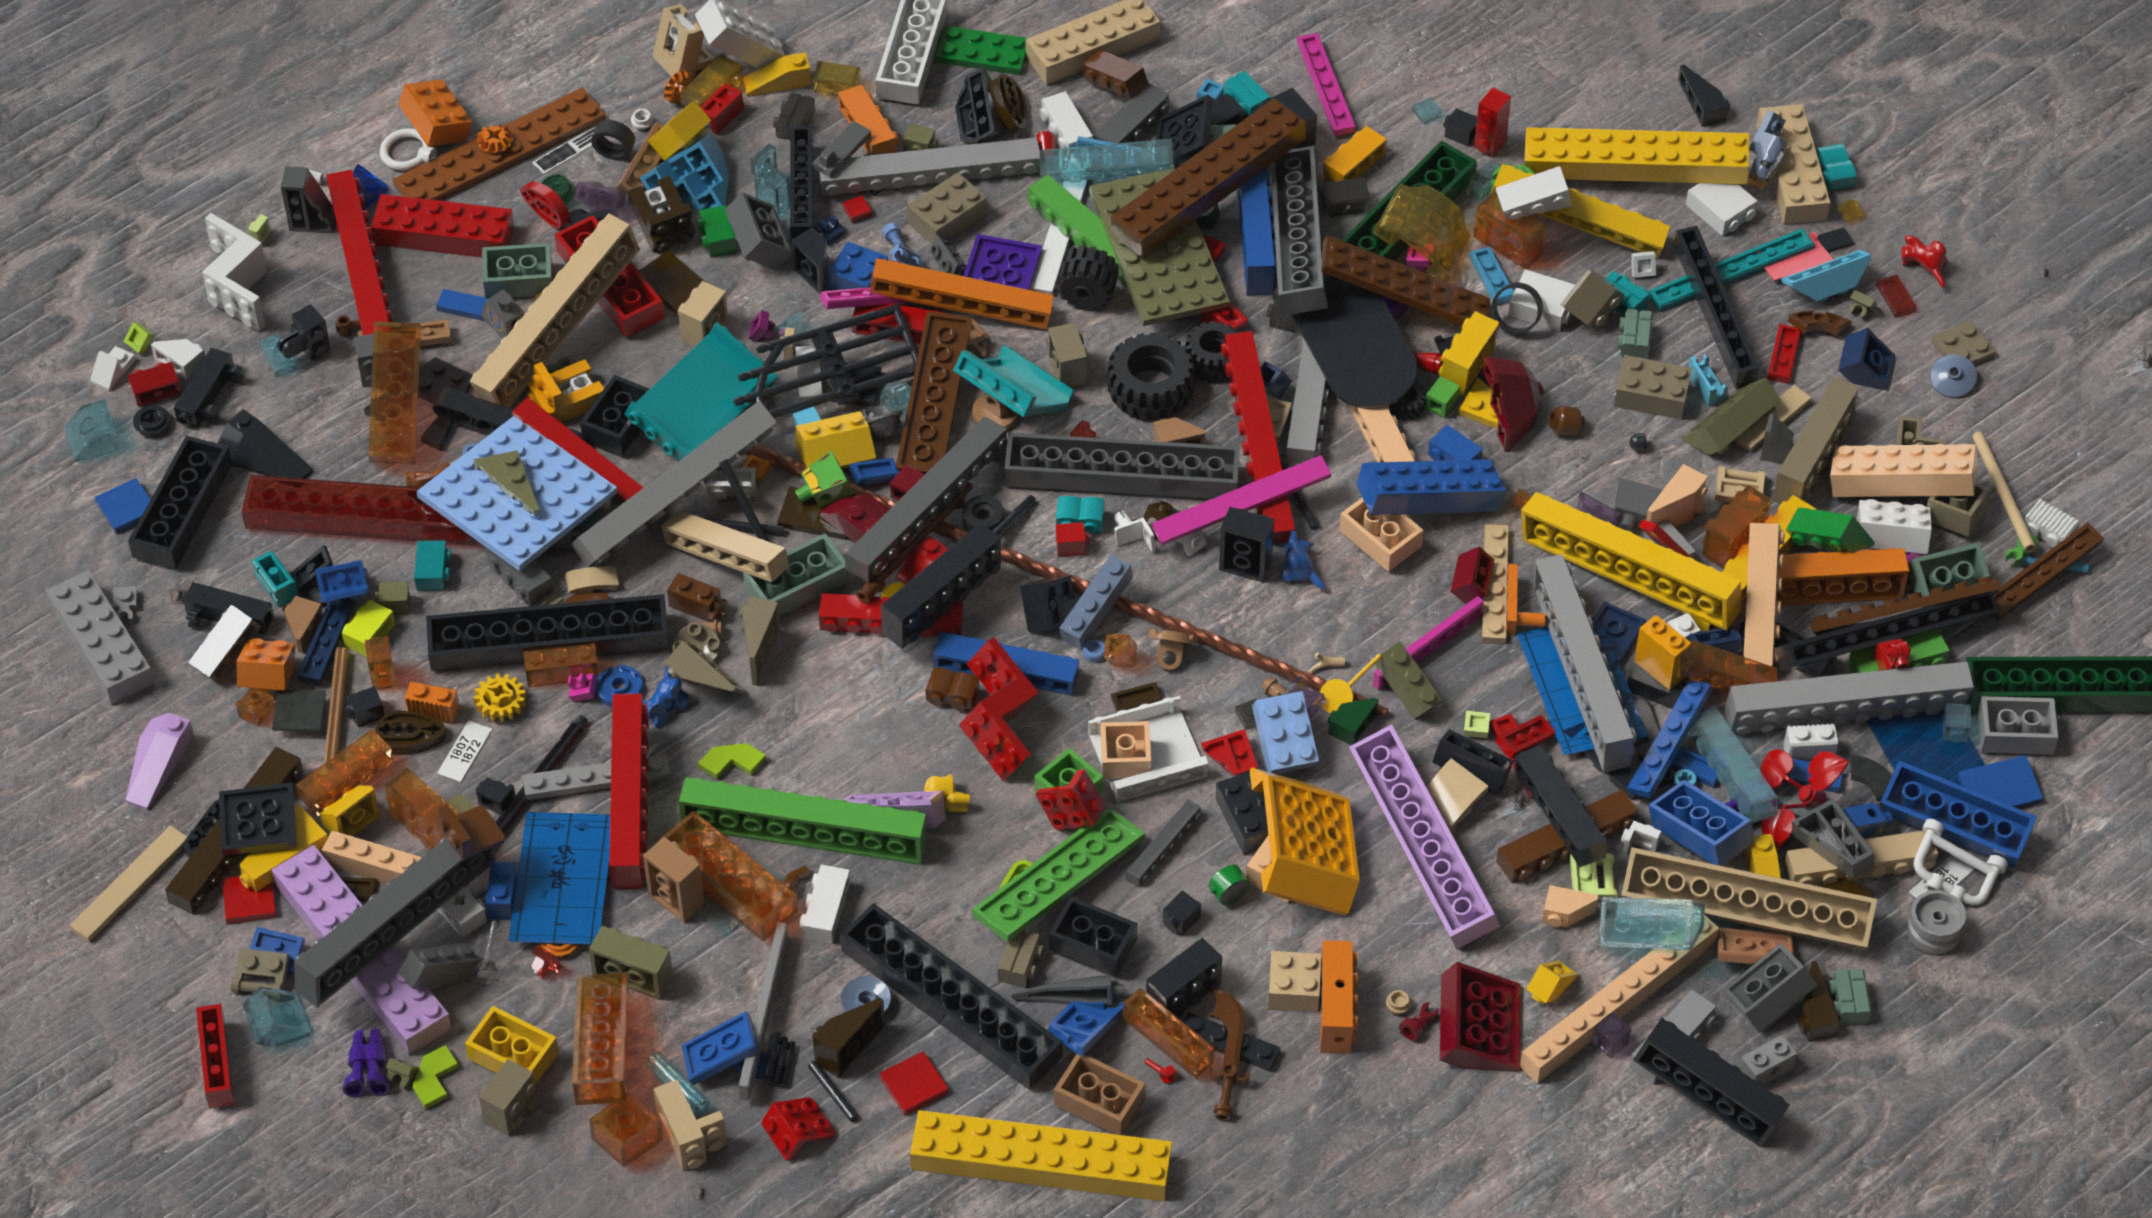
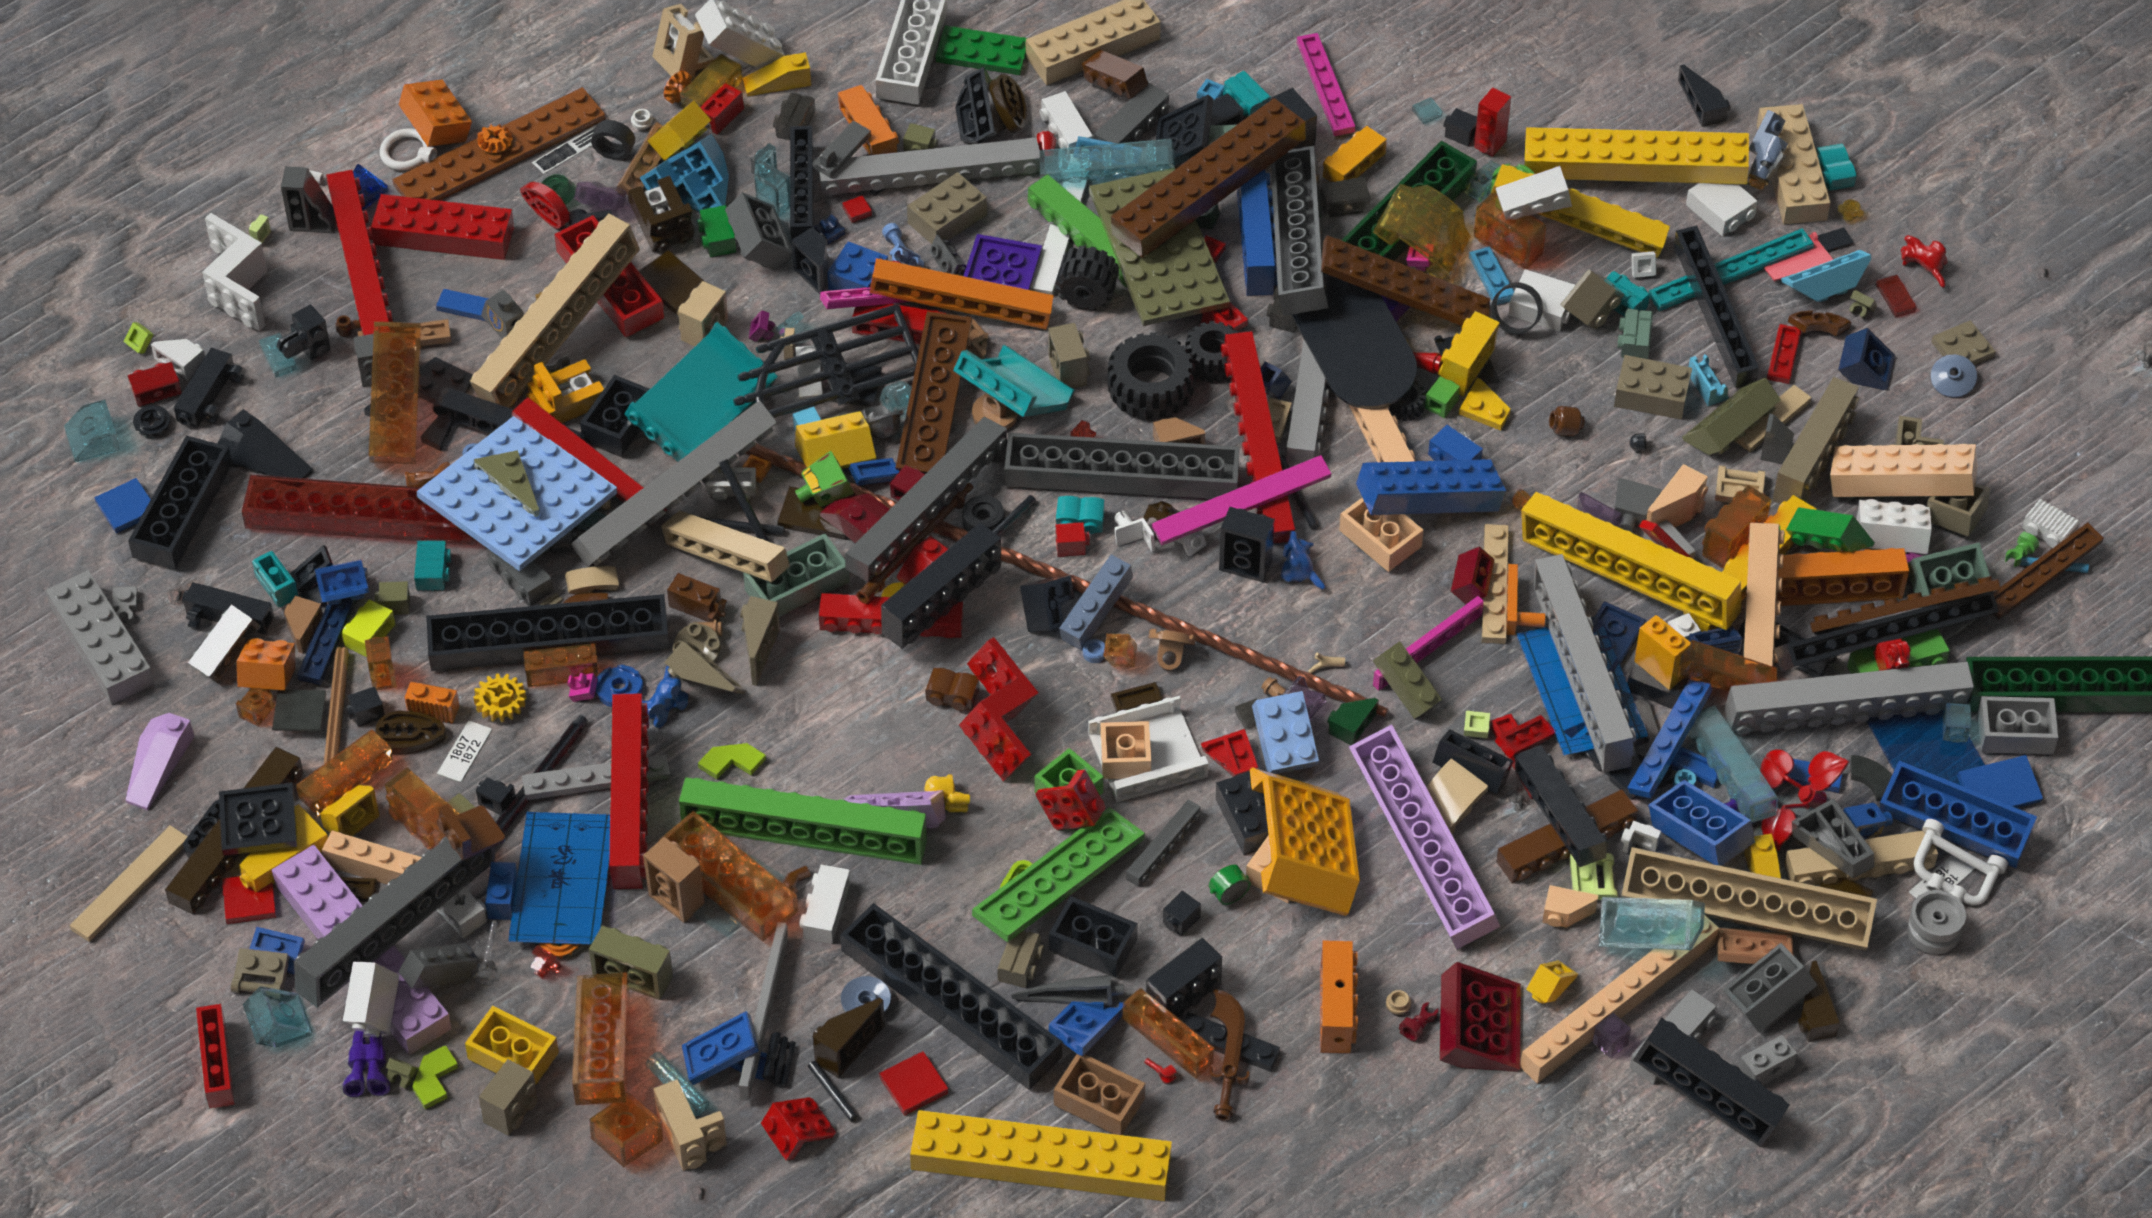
(111, 367): white slope -> none
(371, 998): none -> white brick
(517, 269): sand green brick -> none
(834, 78): clear yellow brick -> none
(1042, 669): blue brick -> none
(1294, 981): tan brick -> none
(1339, 691): yellow piece -> none
(1513, 398): dark red brick -> none
(1808, 741): white brick -> none
(1851, 997): sand green brick -> none
(2004, 492): tan piece -> none

